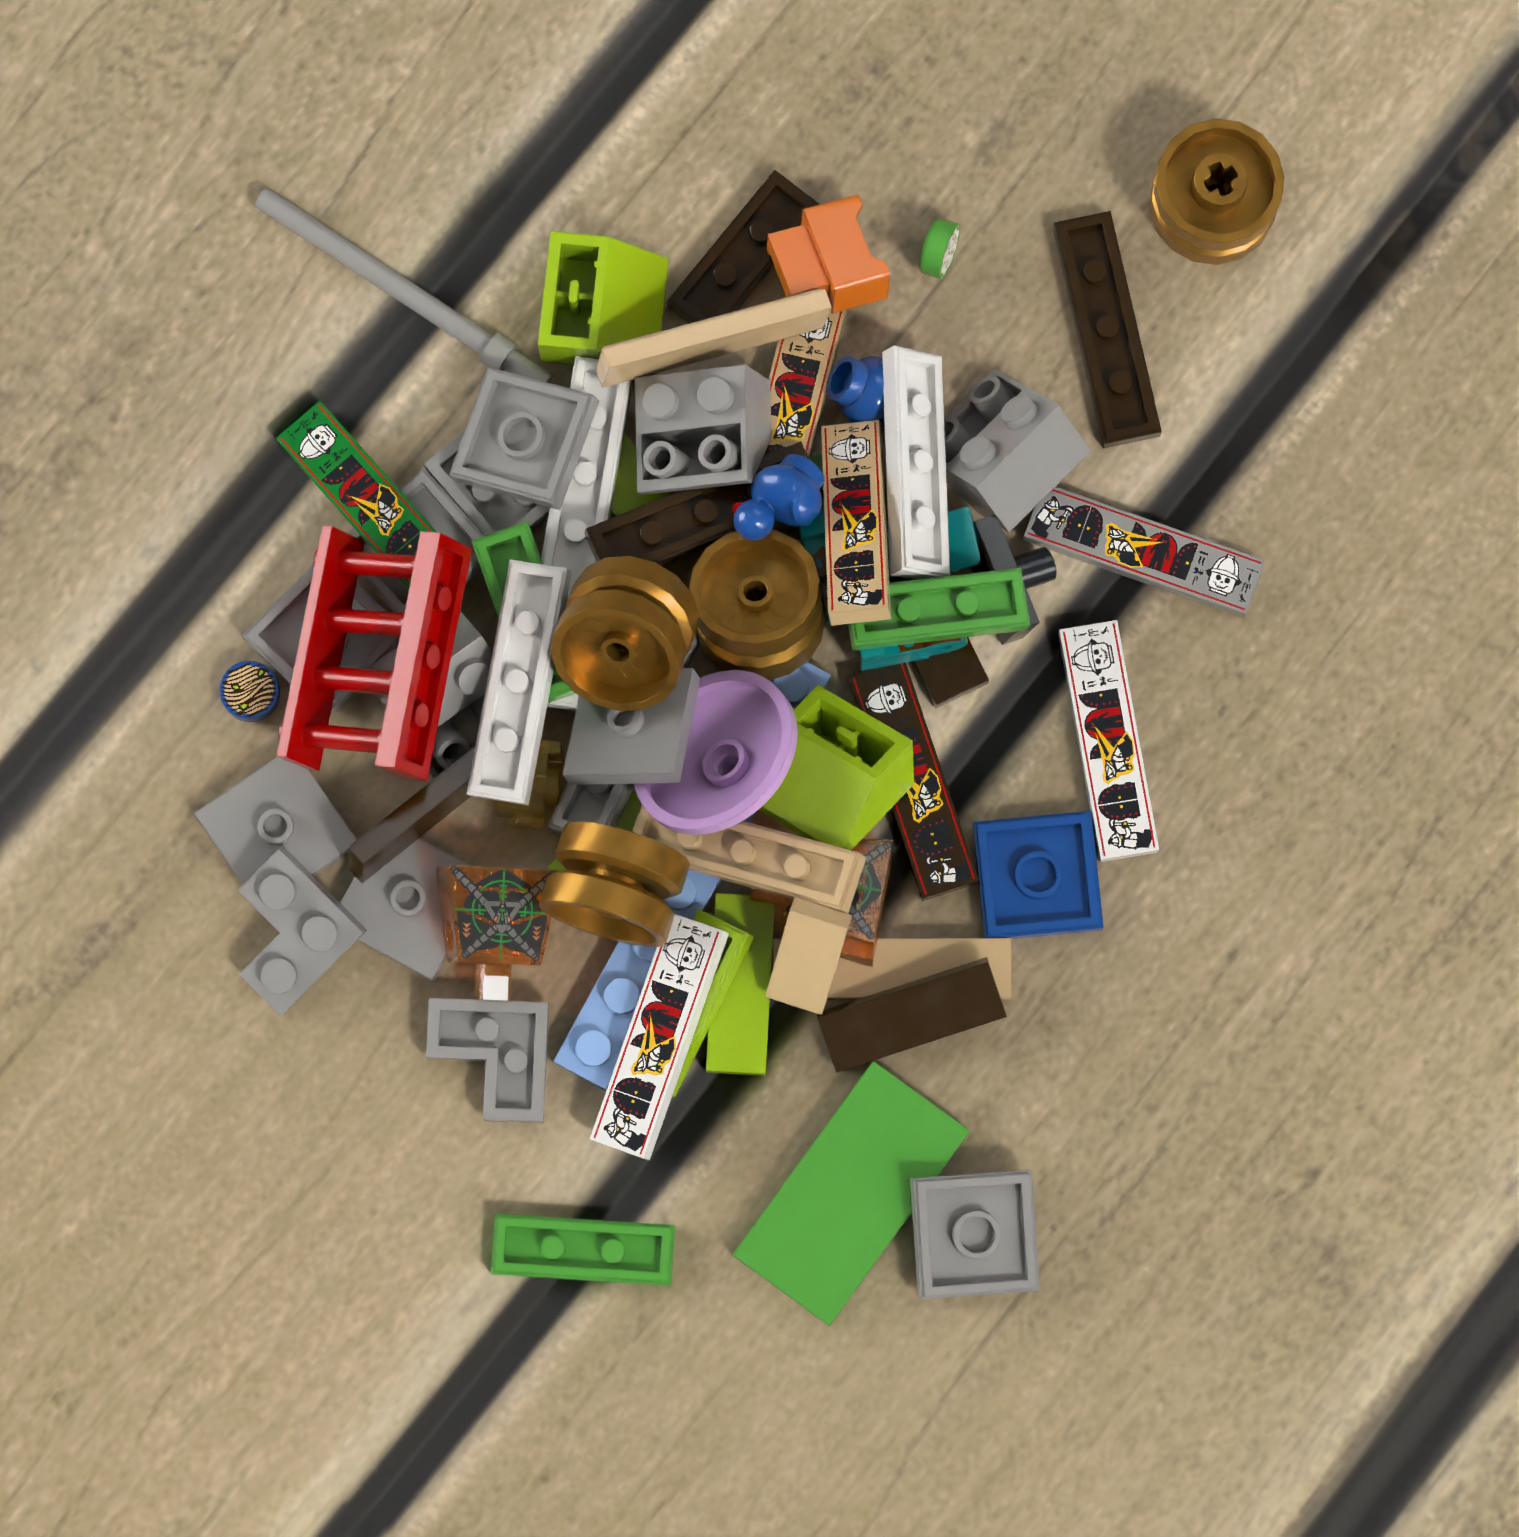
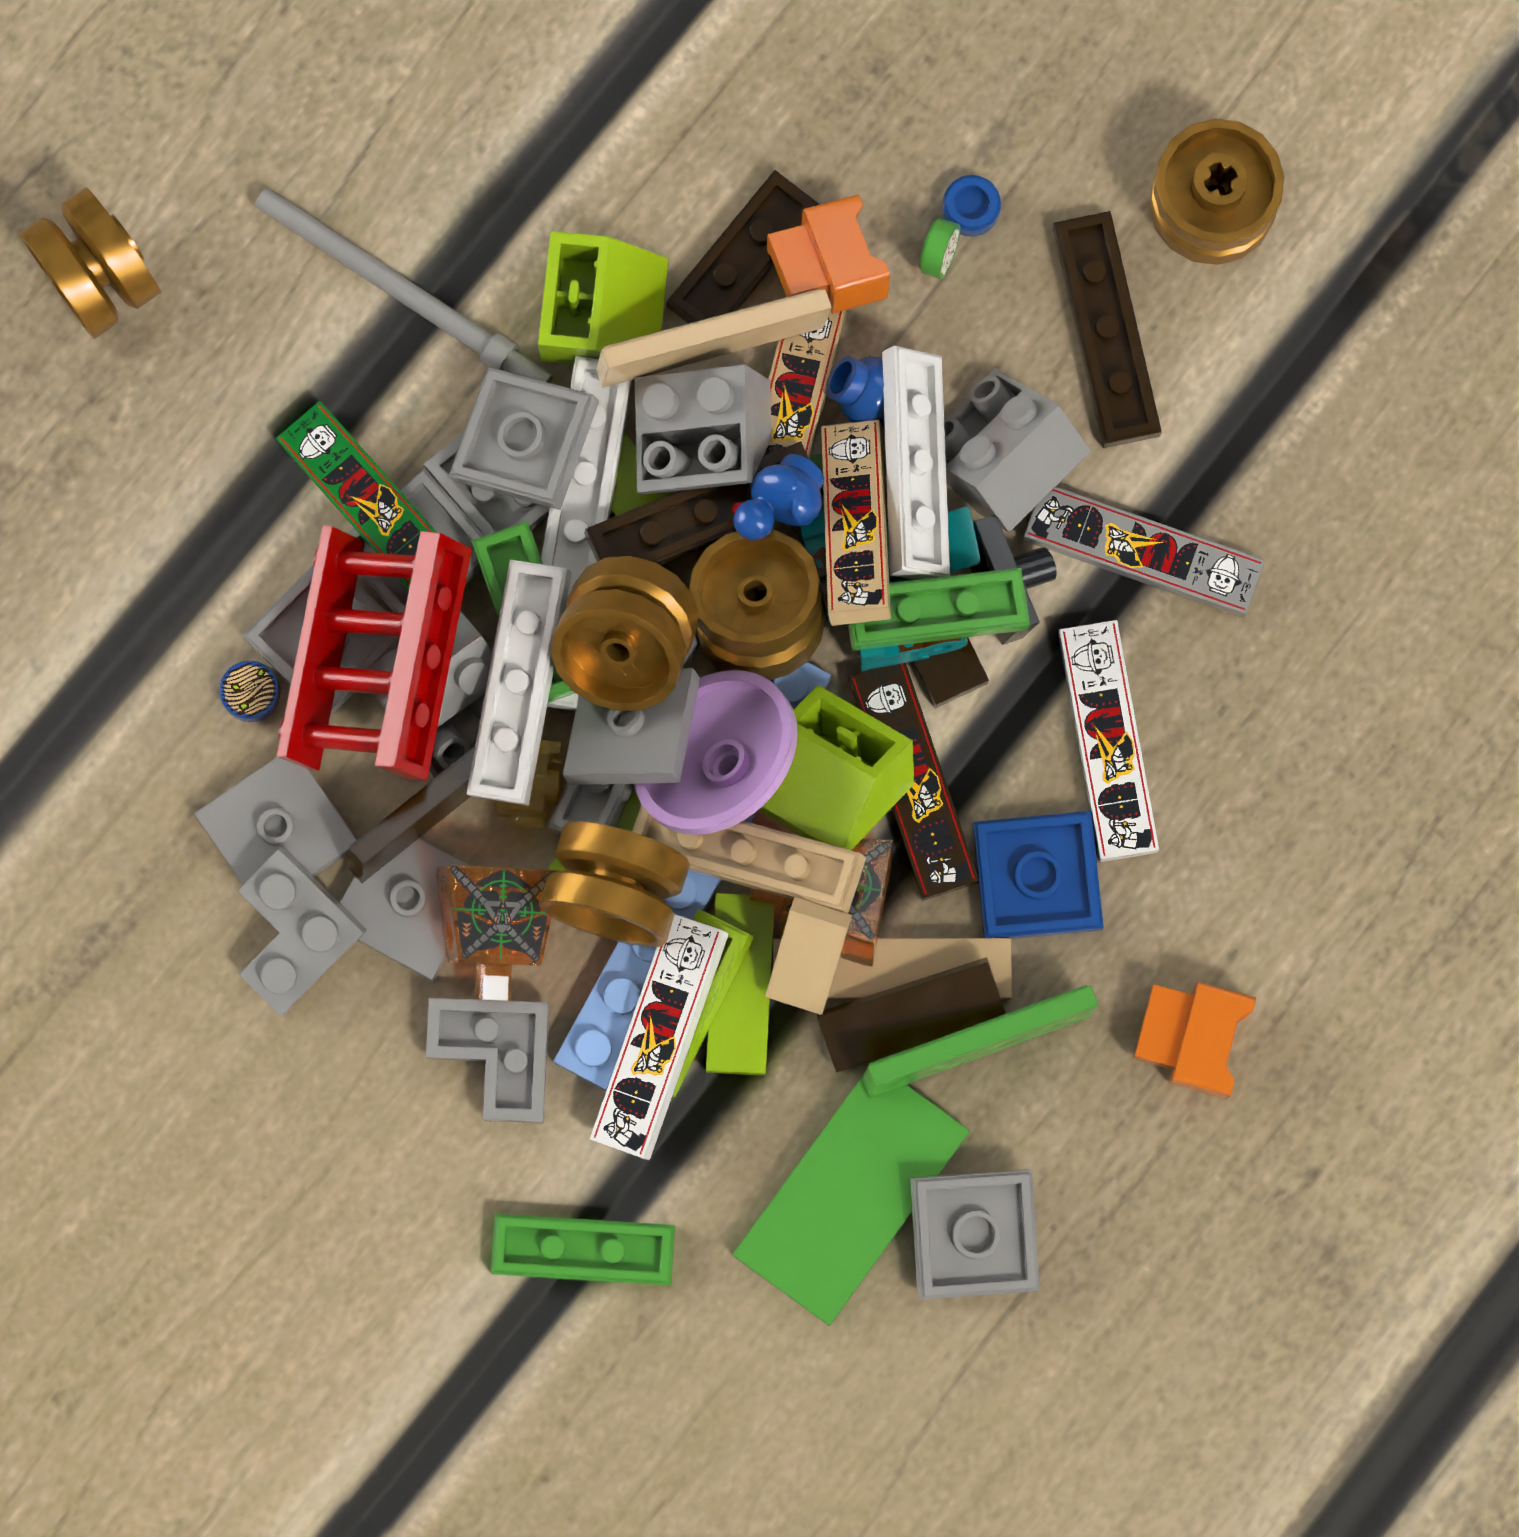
(93, 260): none -> pearl gold wheel
(972, 204): none -> blue tile
(979, 1040): none -> bright green tile
(1193, 1035): none -> orange piece

